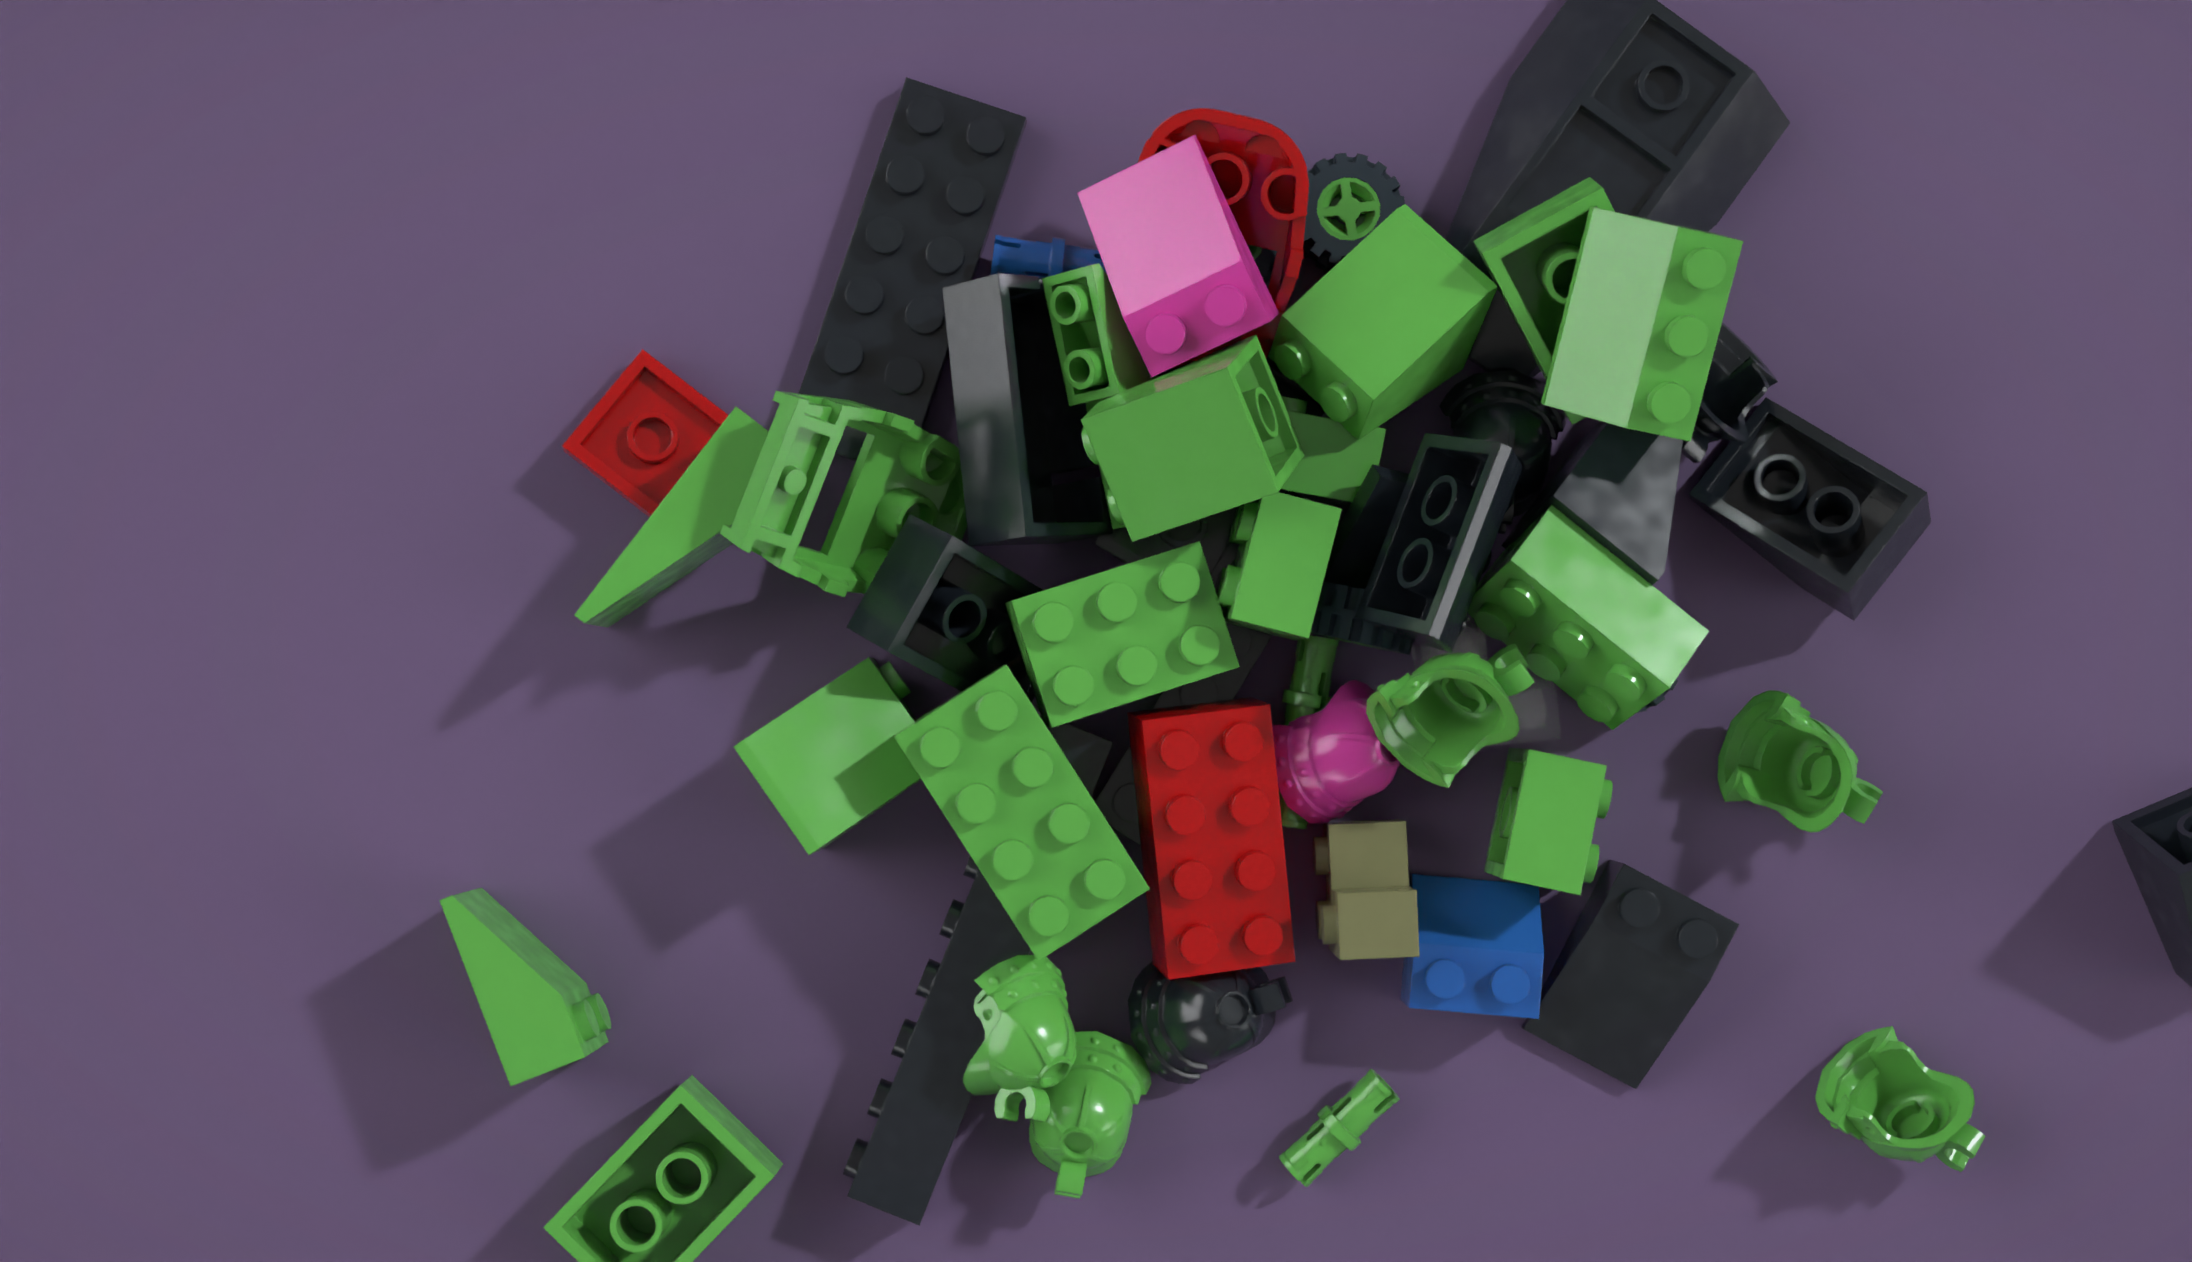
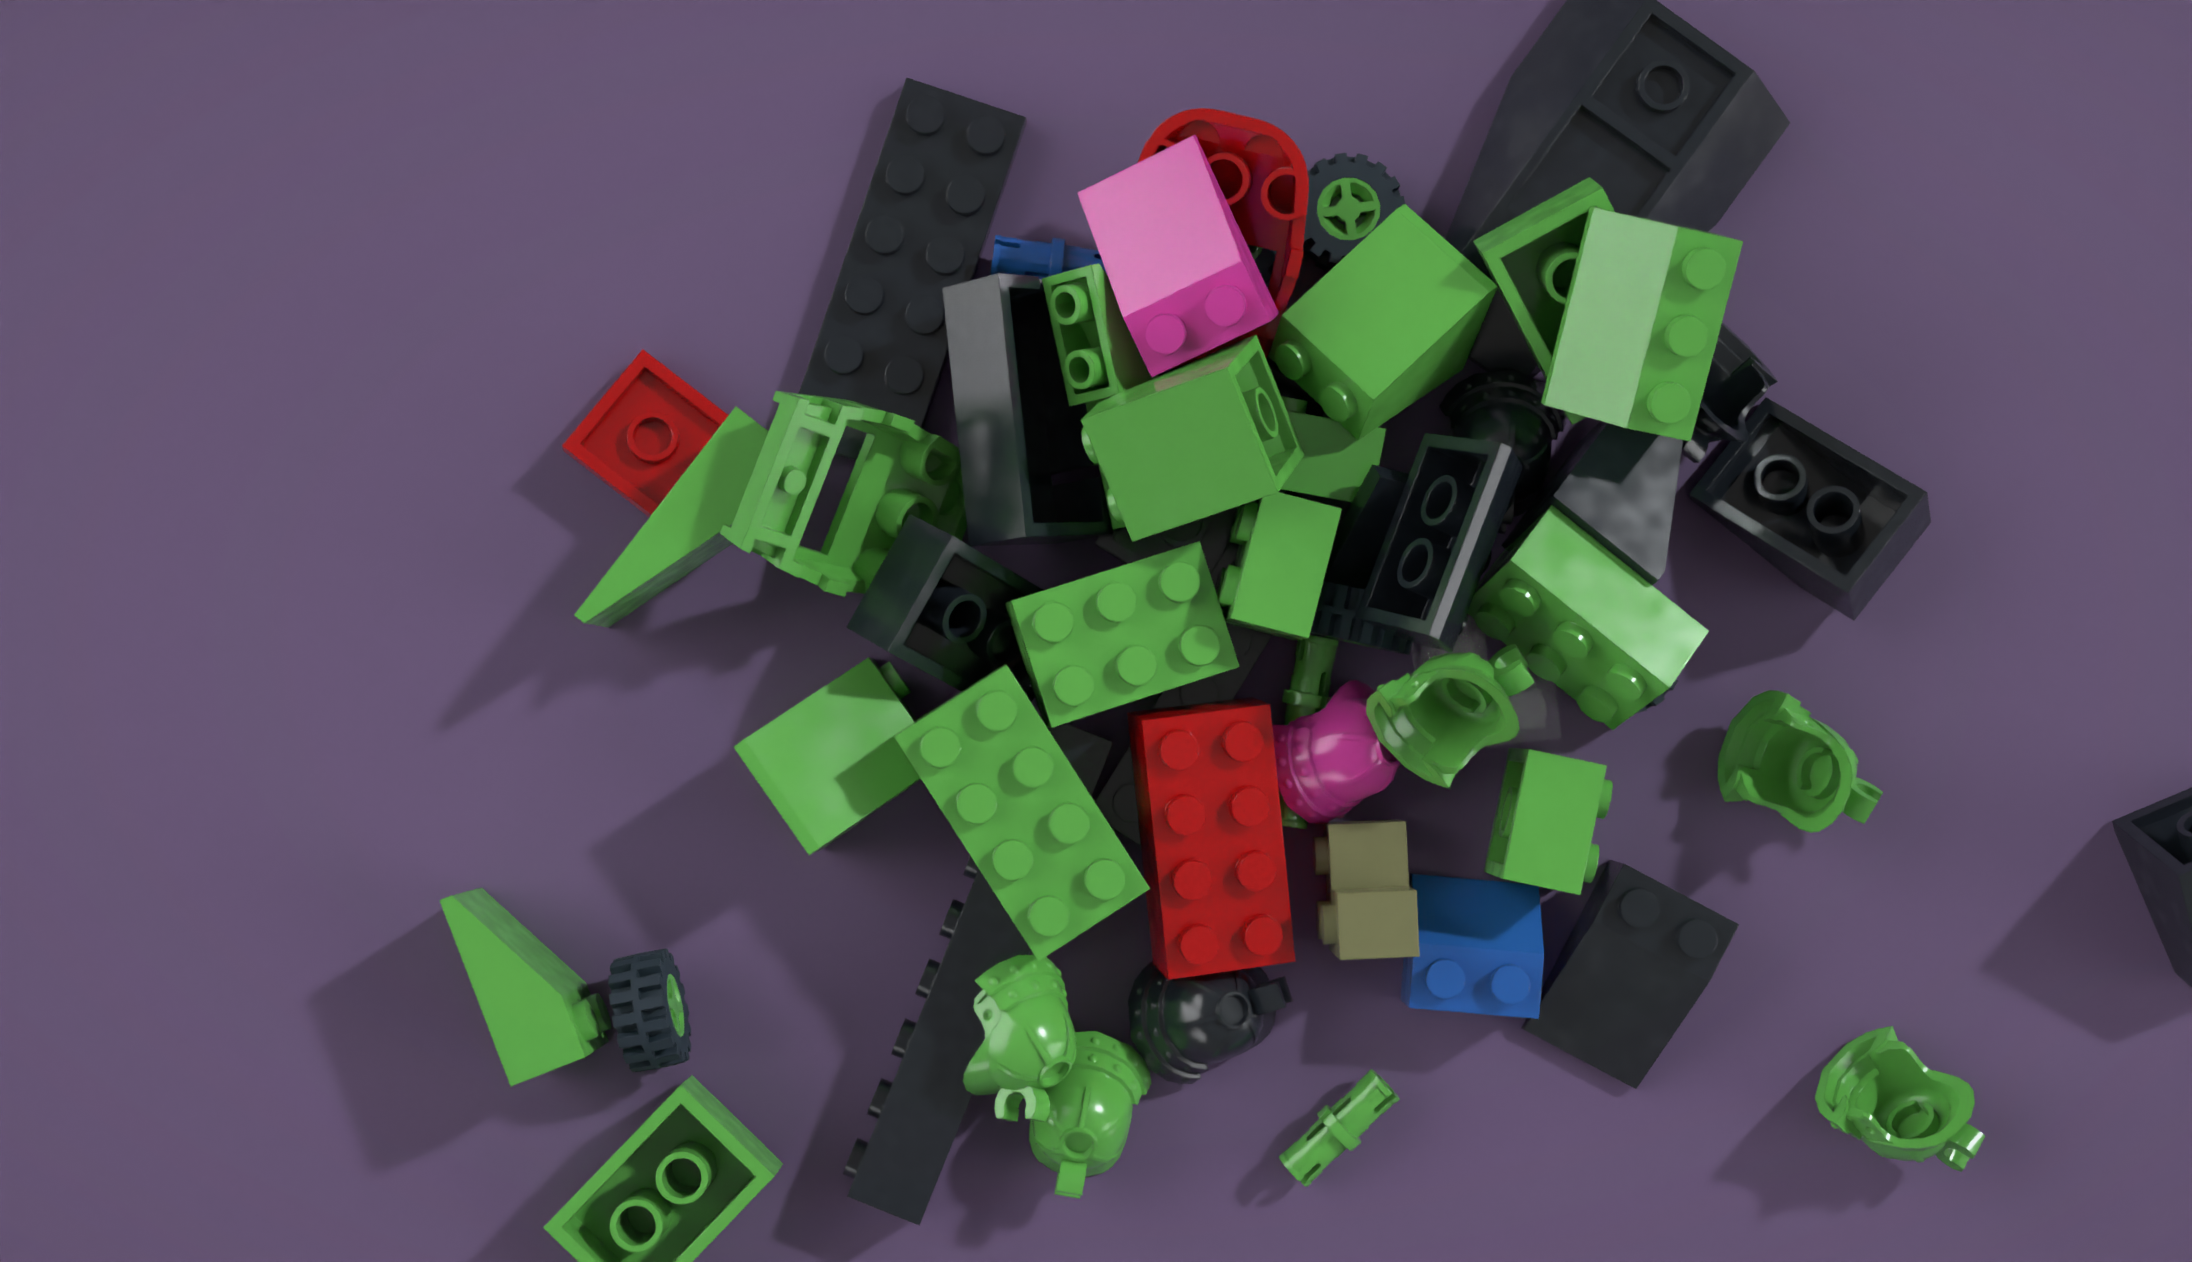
(649, 1010): none -> black wheel

